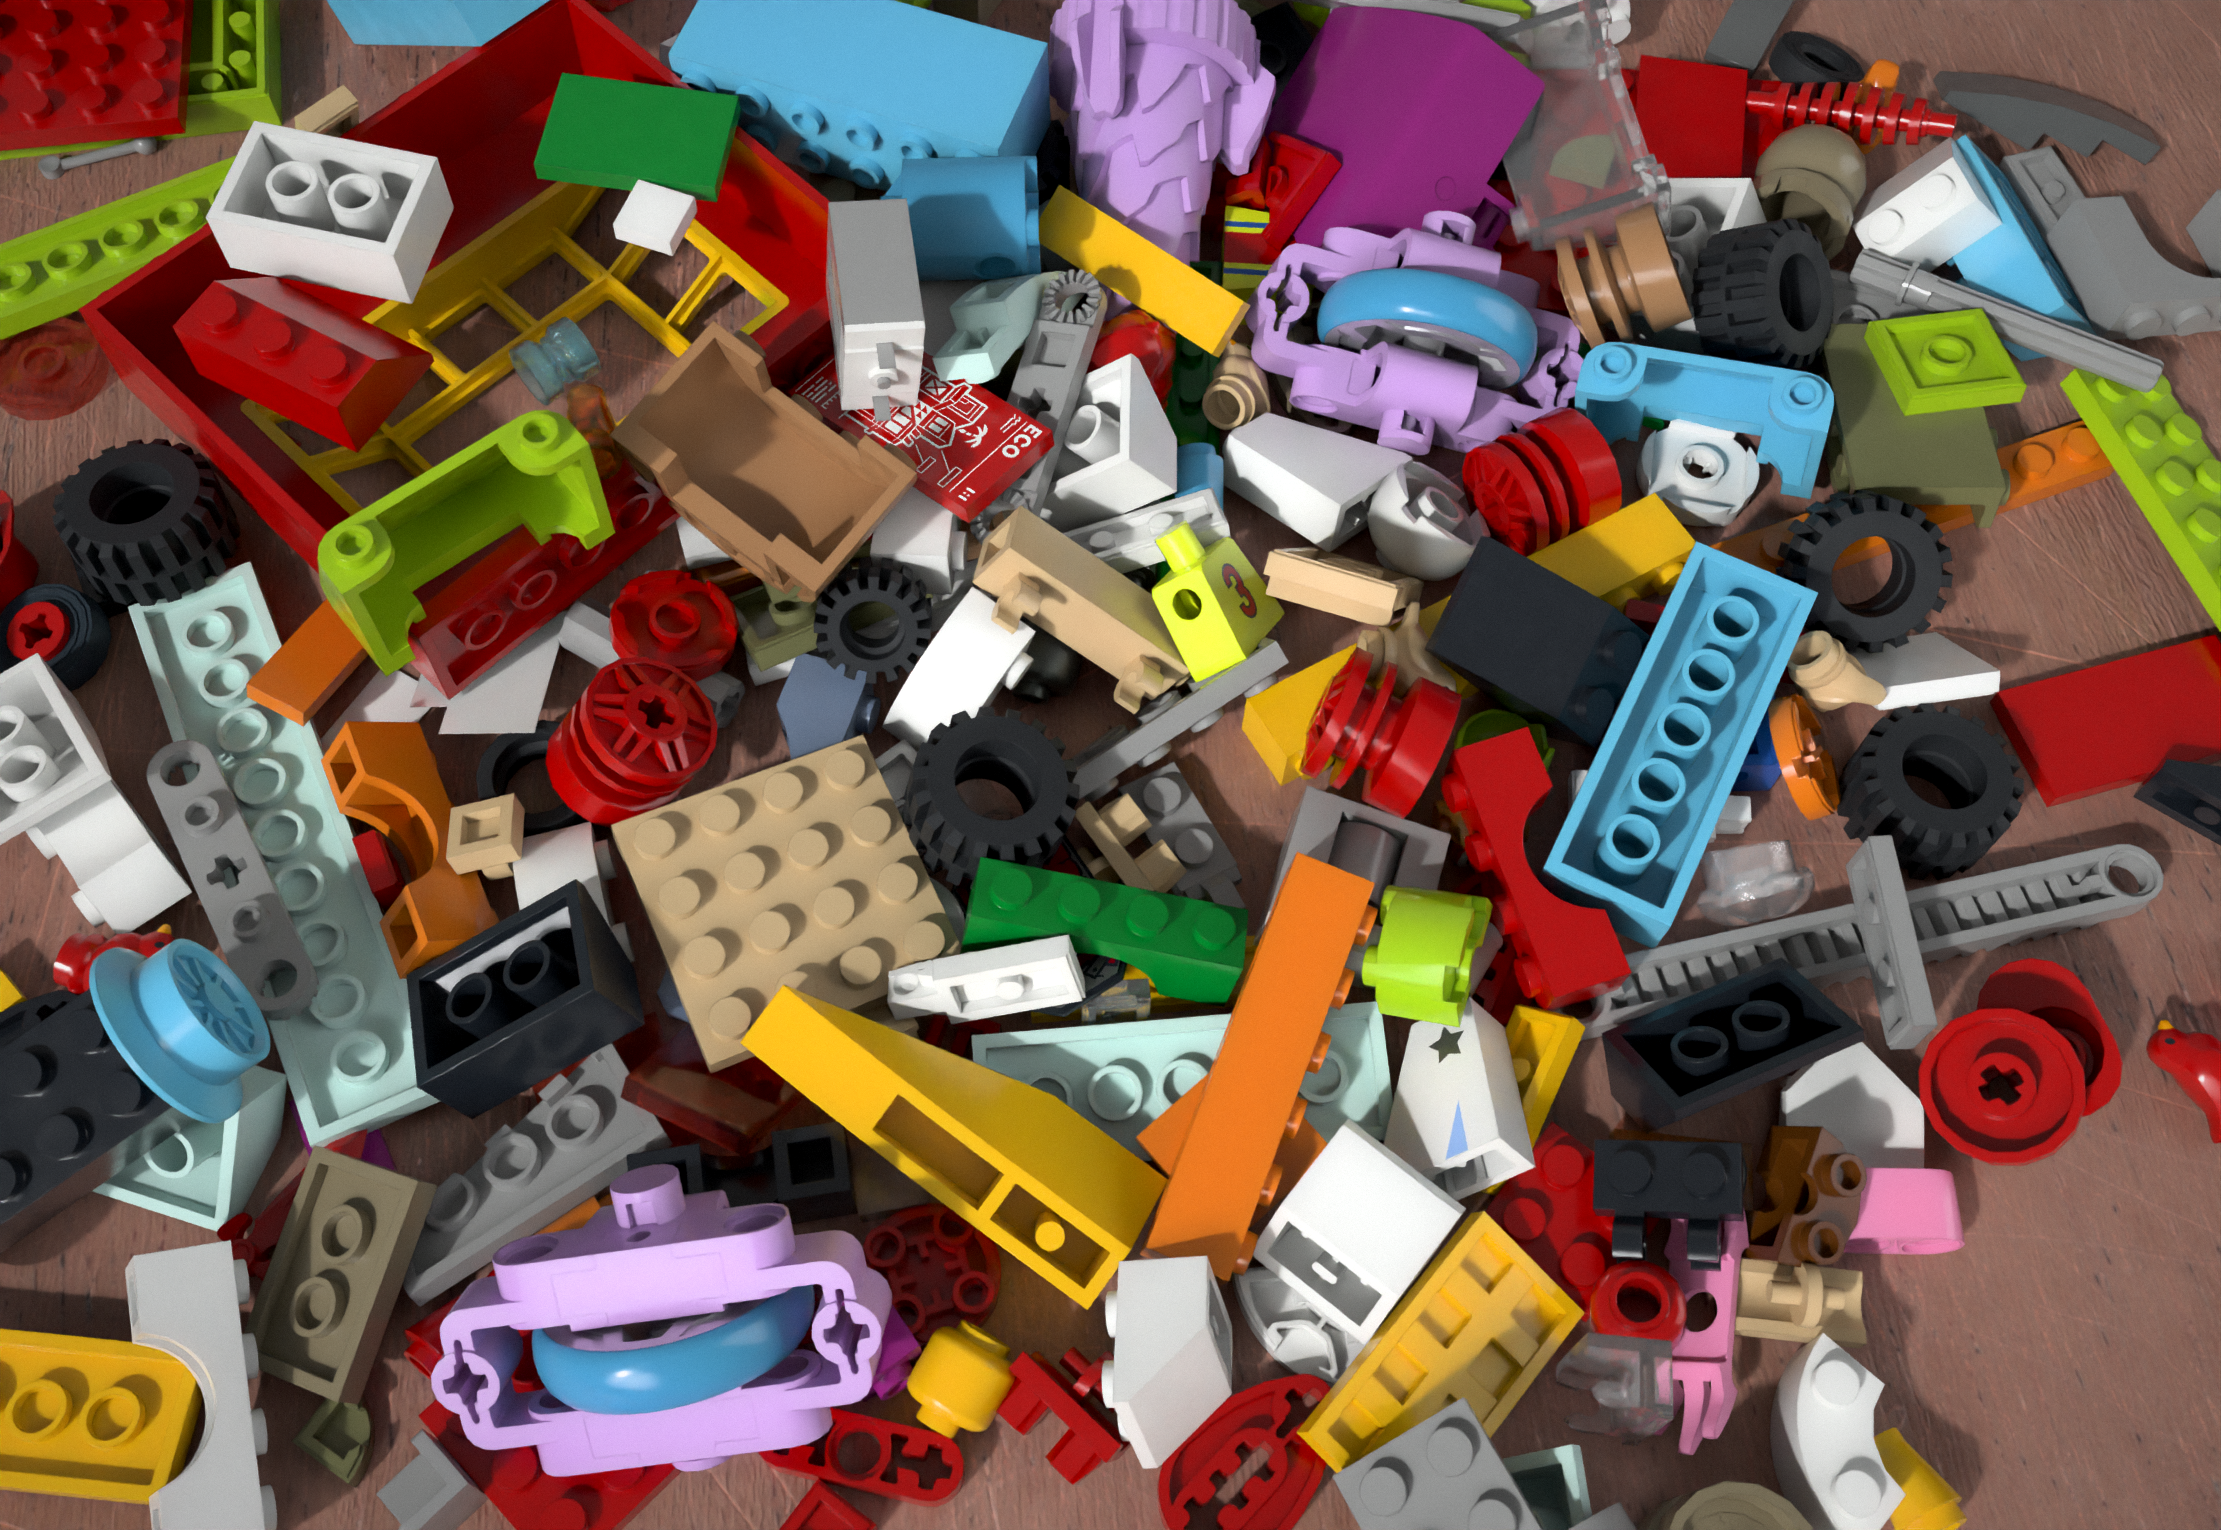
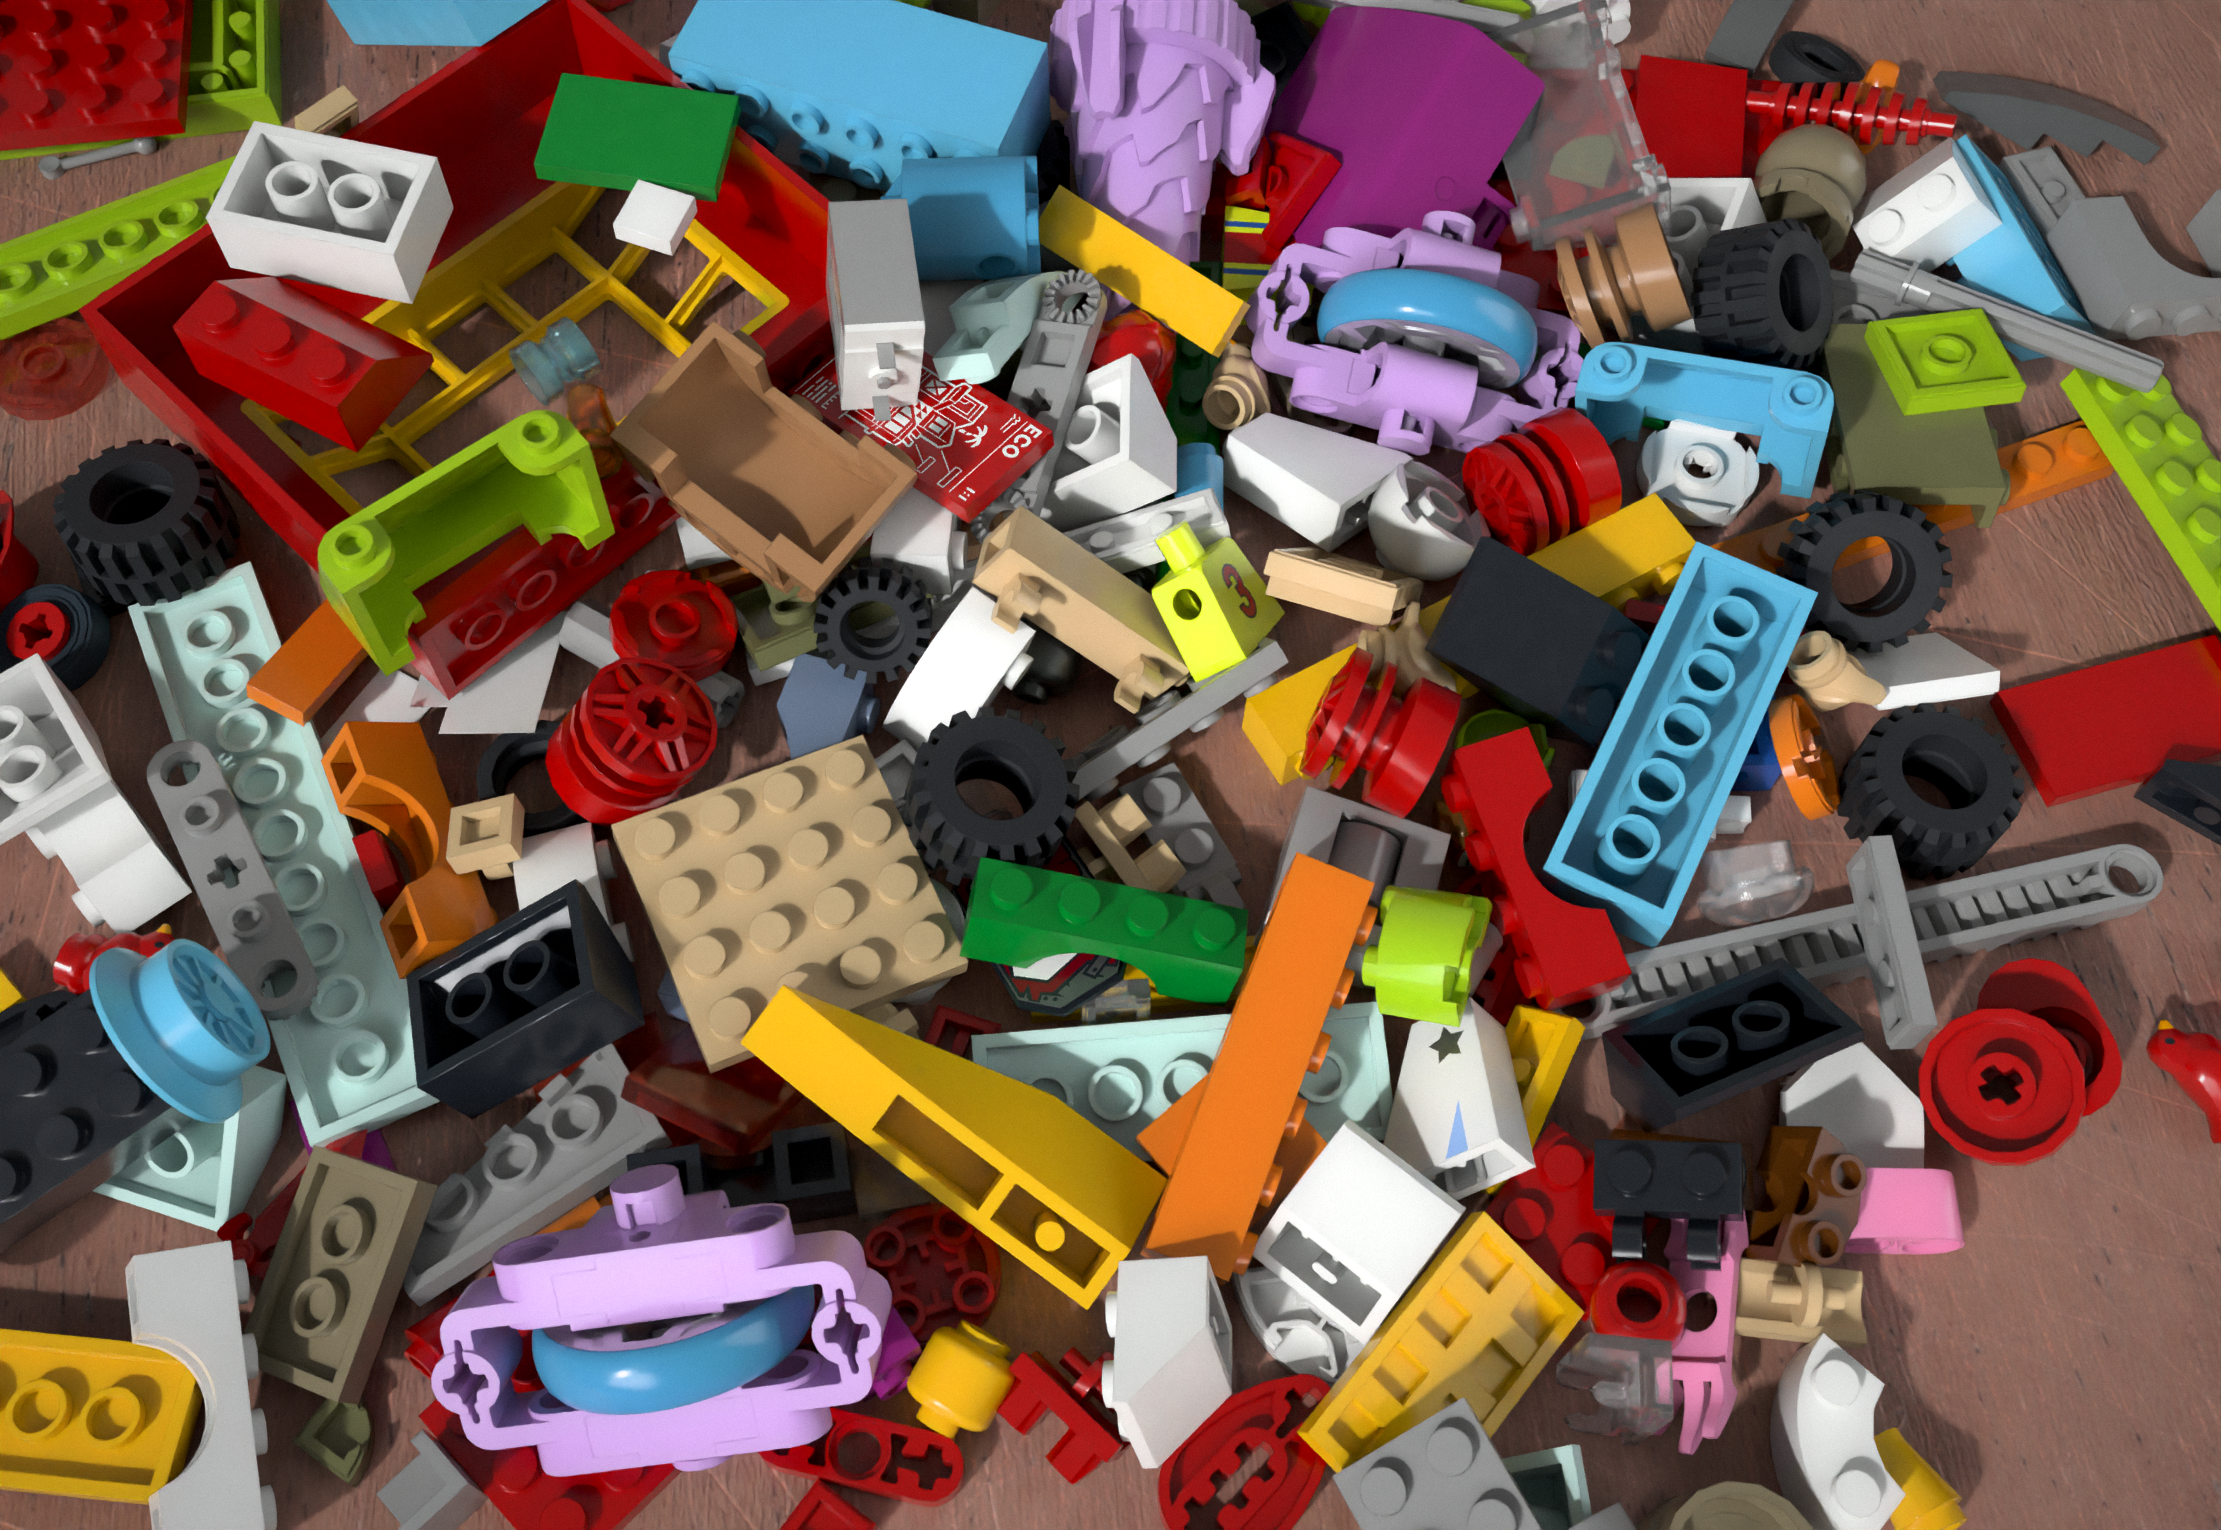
(989, 982): white hinge -> none

